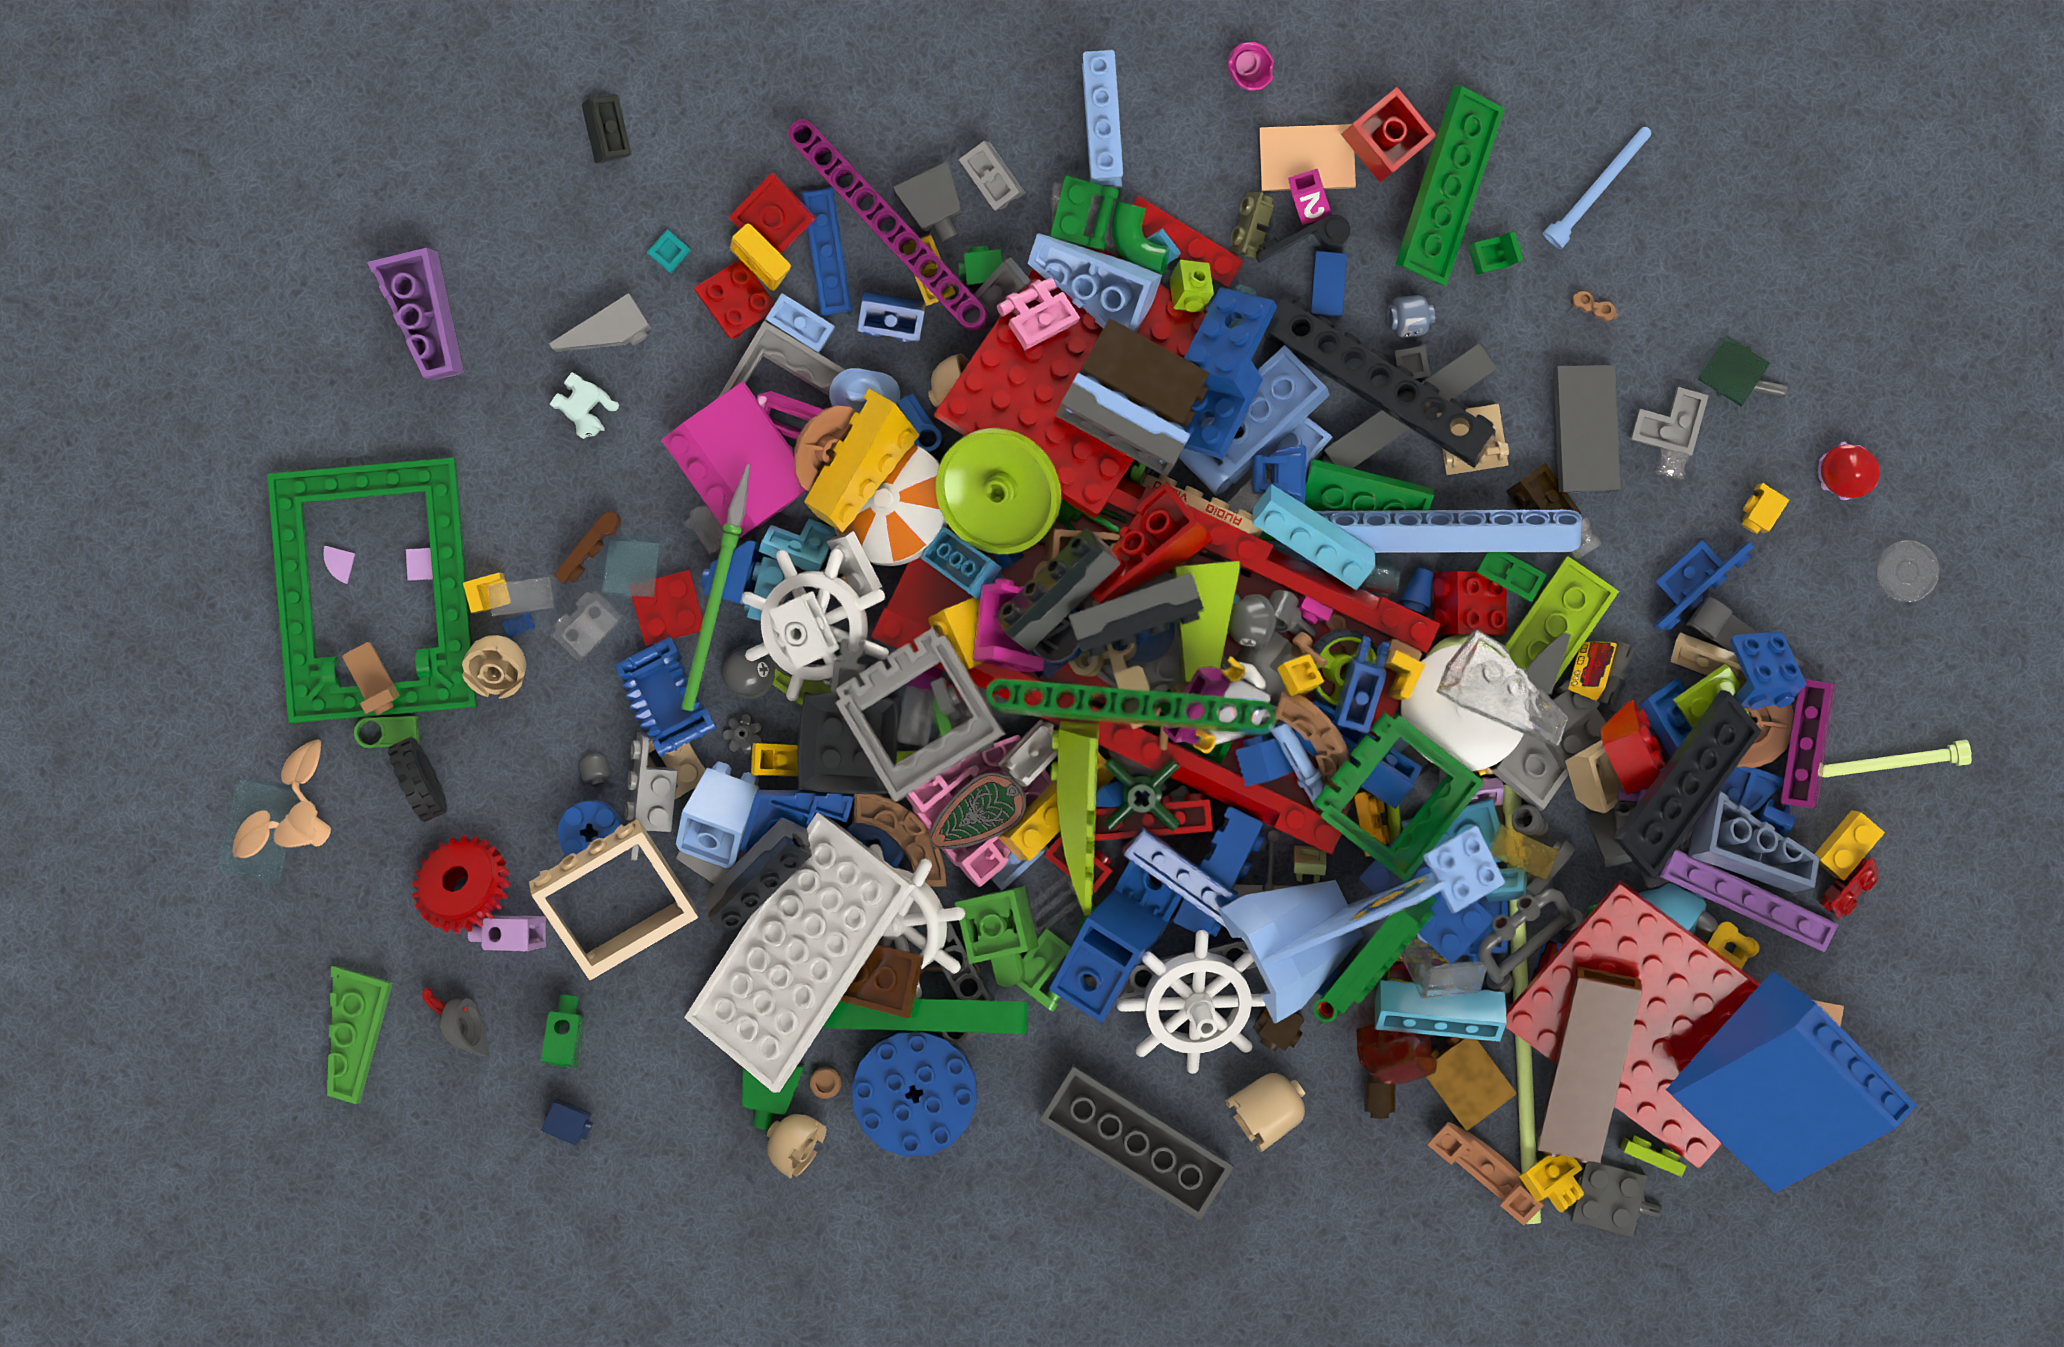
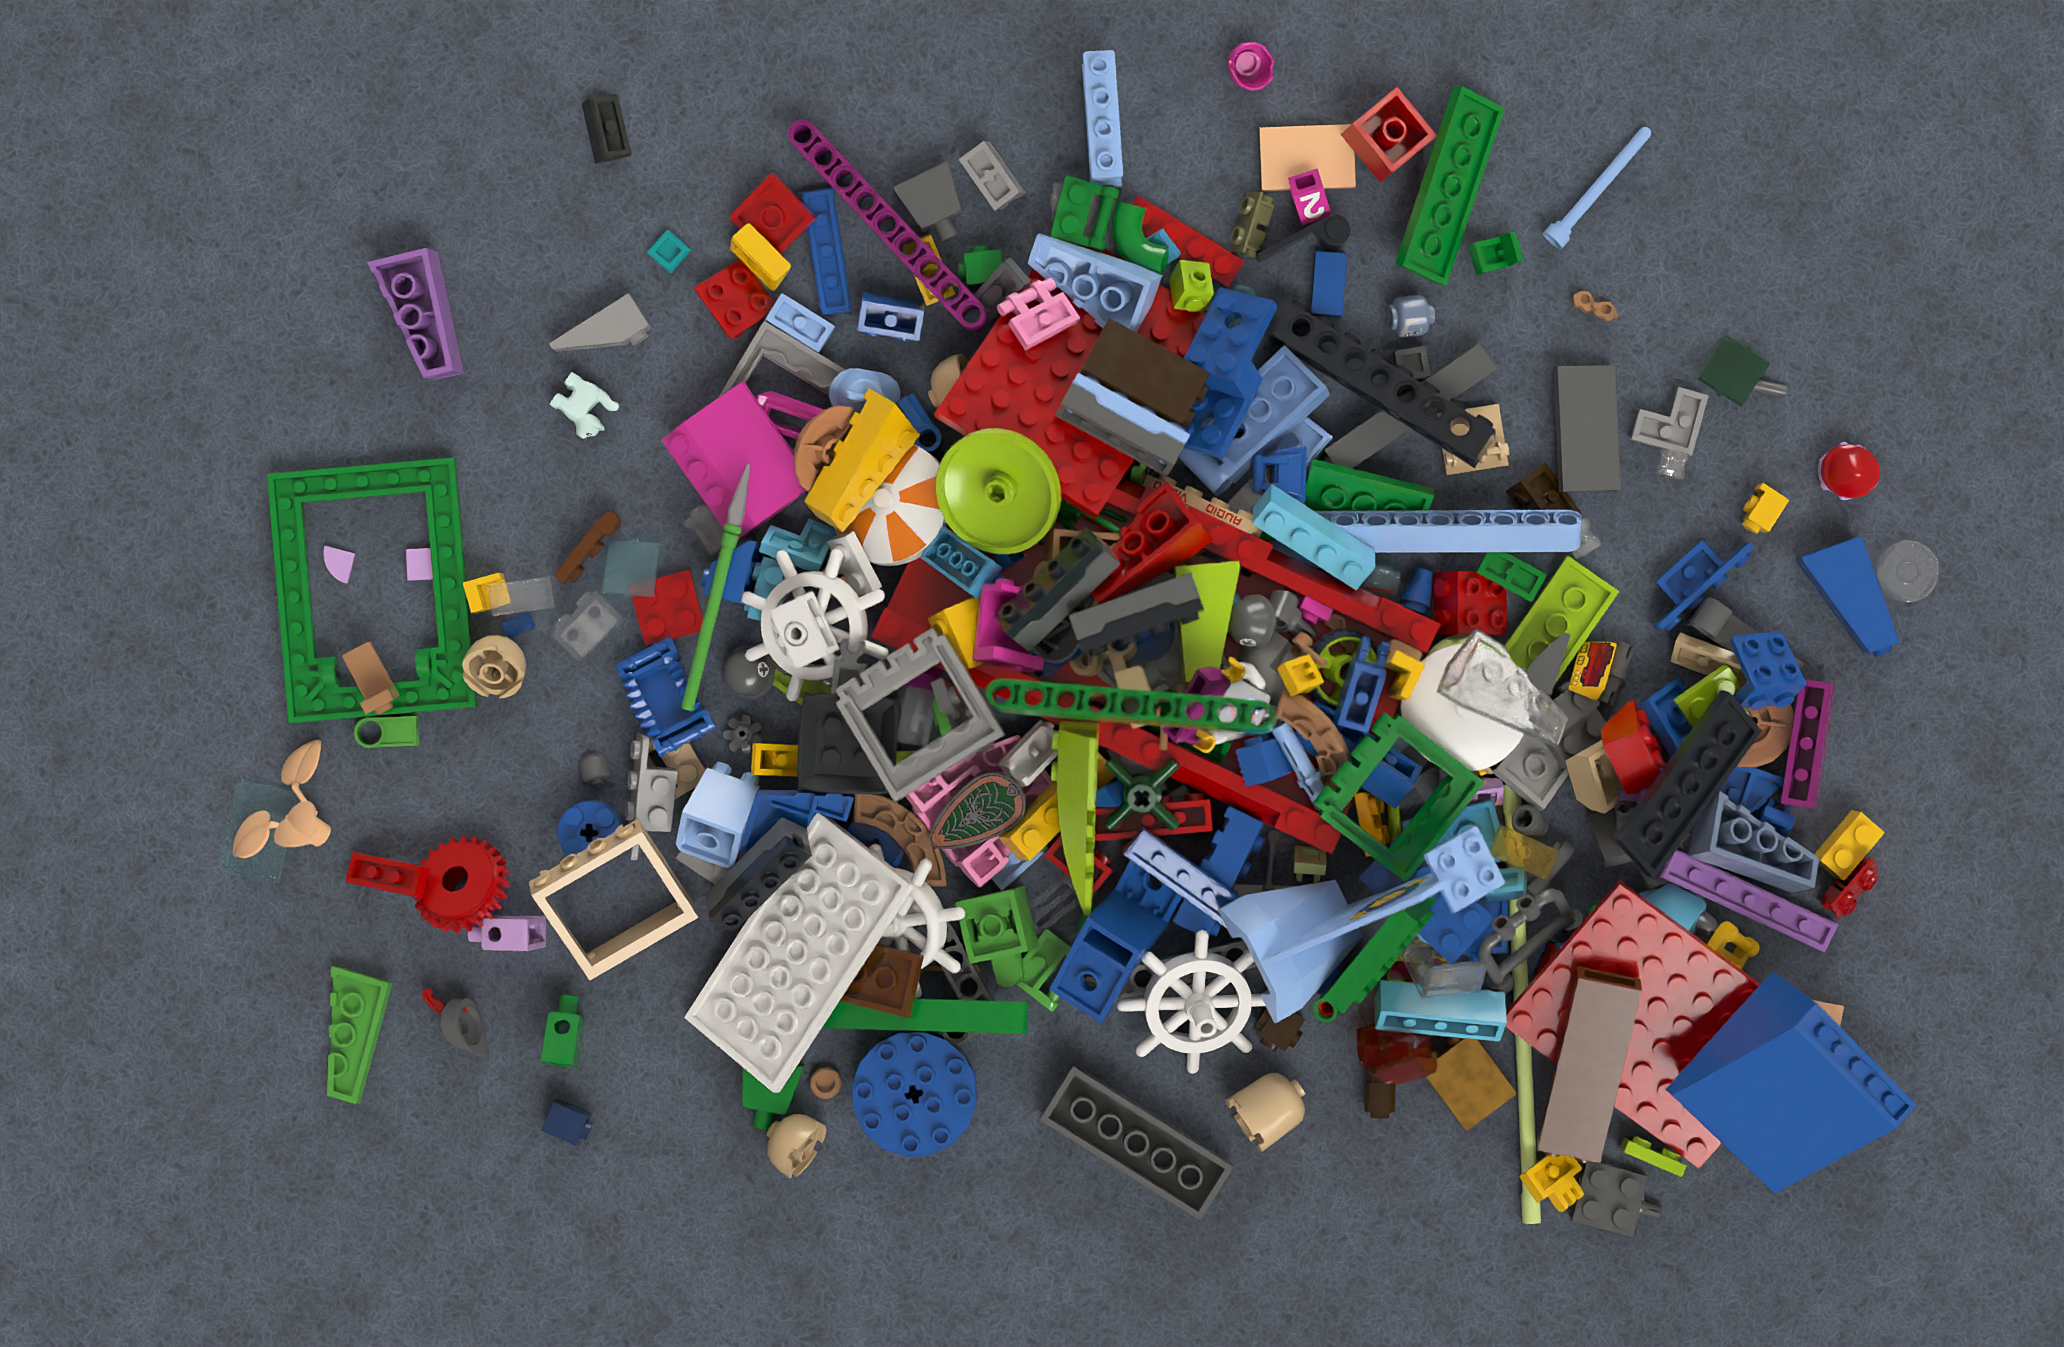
(387, 875): none -> red plate
(417, 779): black tyre -> none
(1488, 1168): nougat slope -> none
(1852, 592): none -> blue slope
(1957, 753): yellowish green piece -> none

